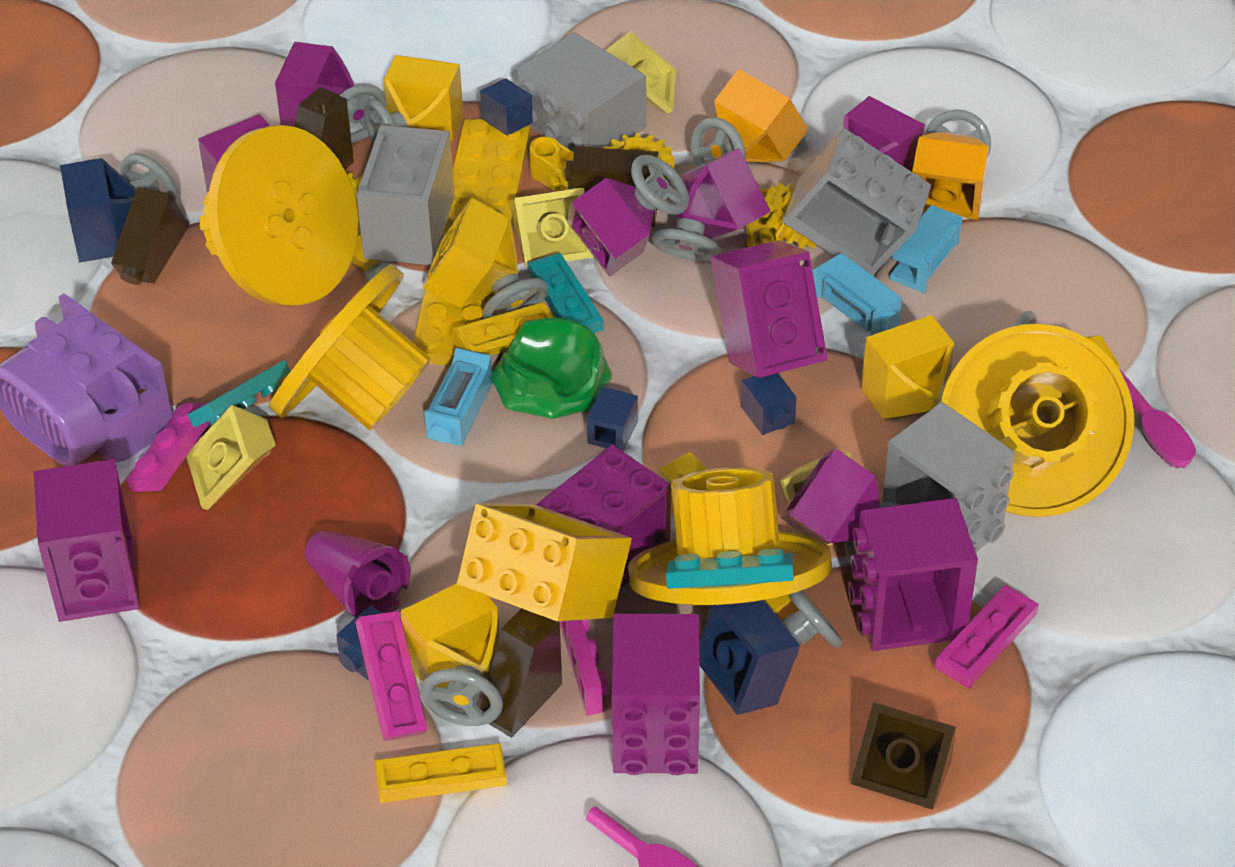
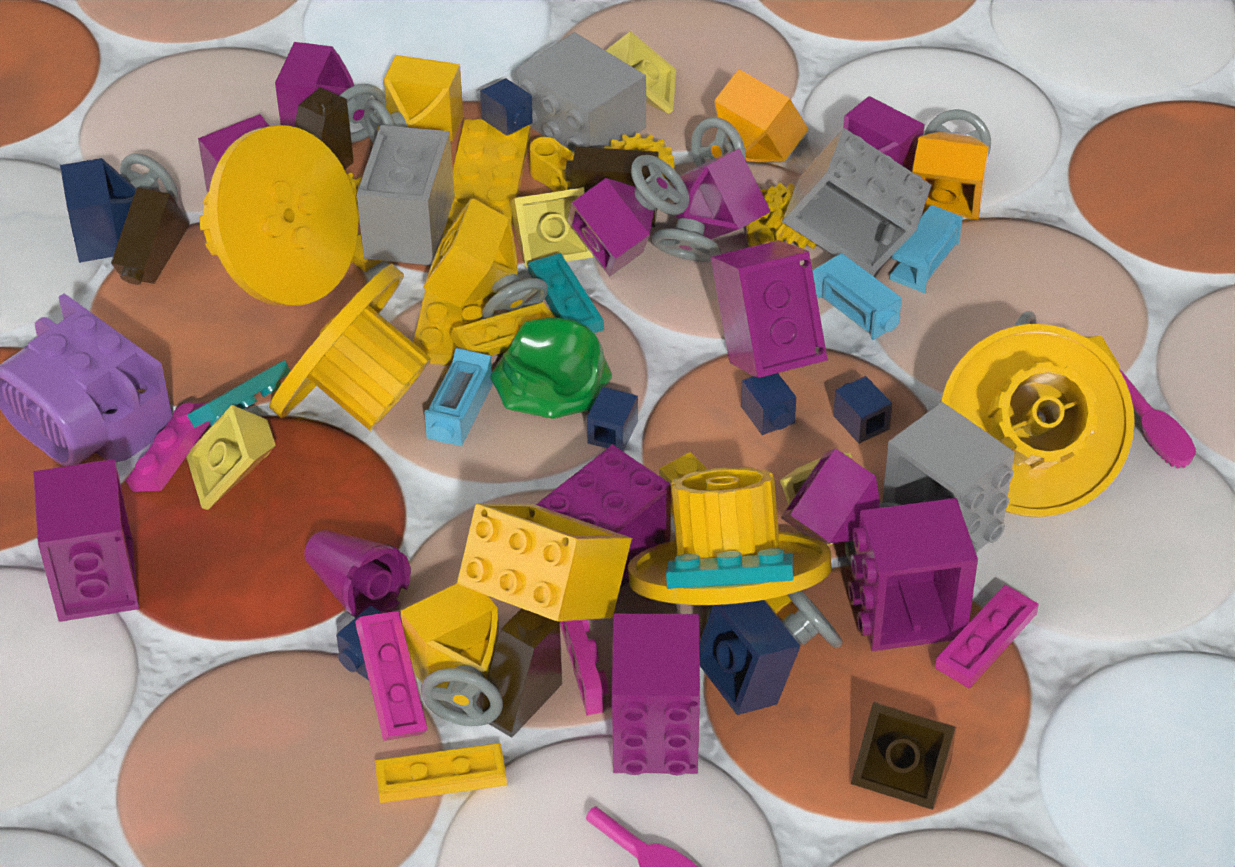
(862, 409): none -> dark blue brick
(907, 367): yellow piece -> none

